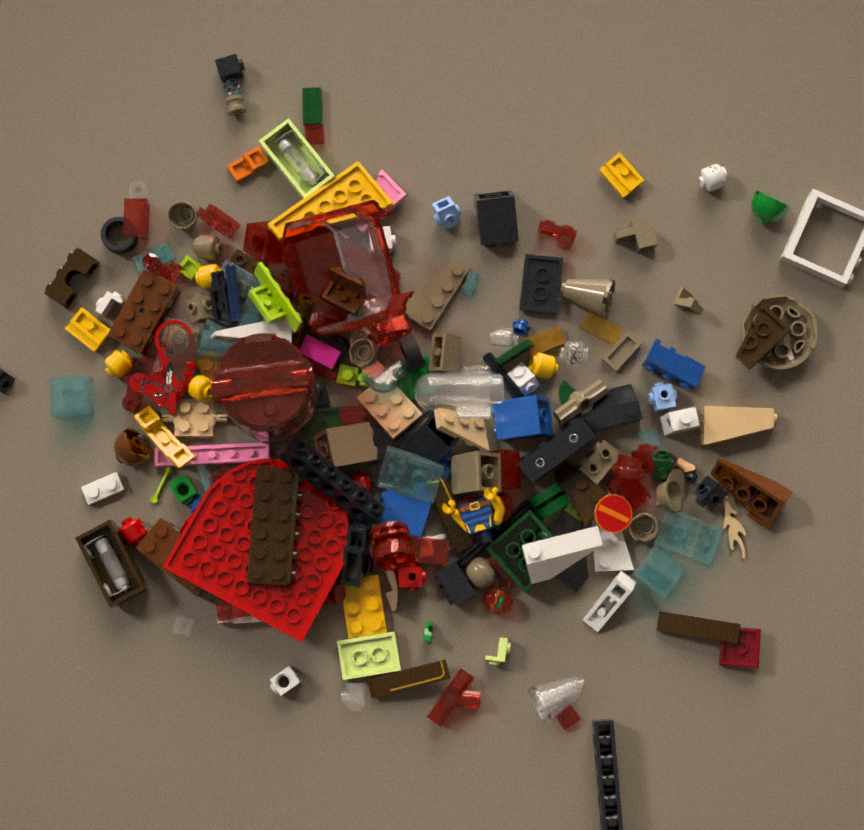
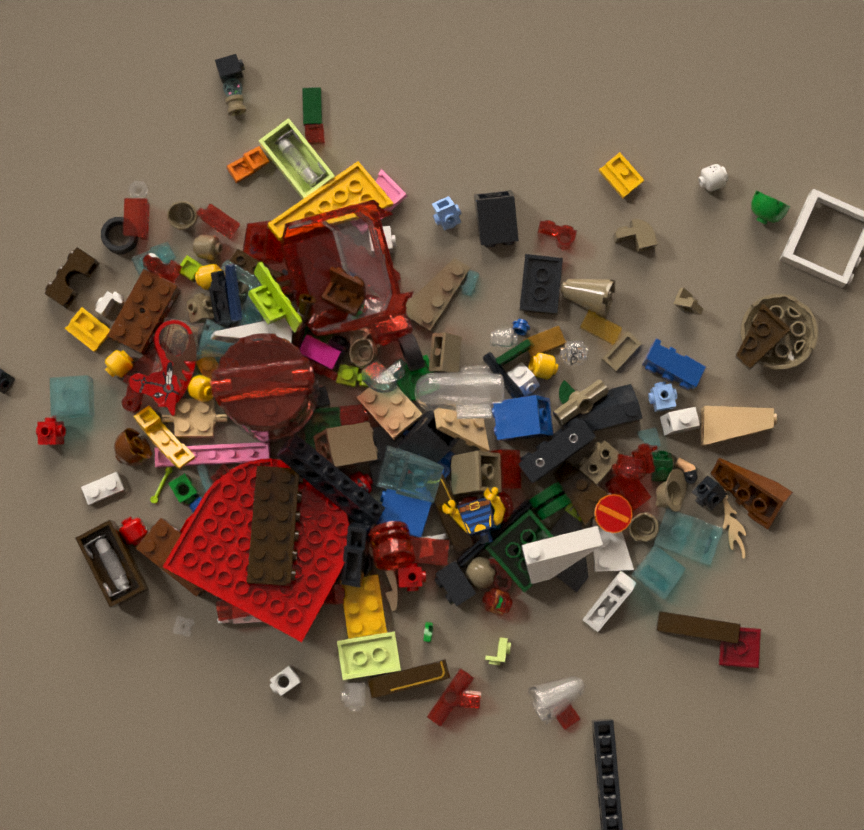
(50, 432): none -> red brick

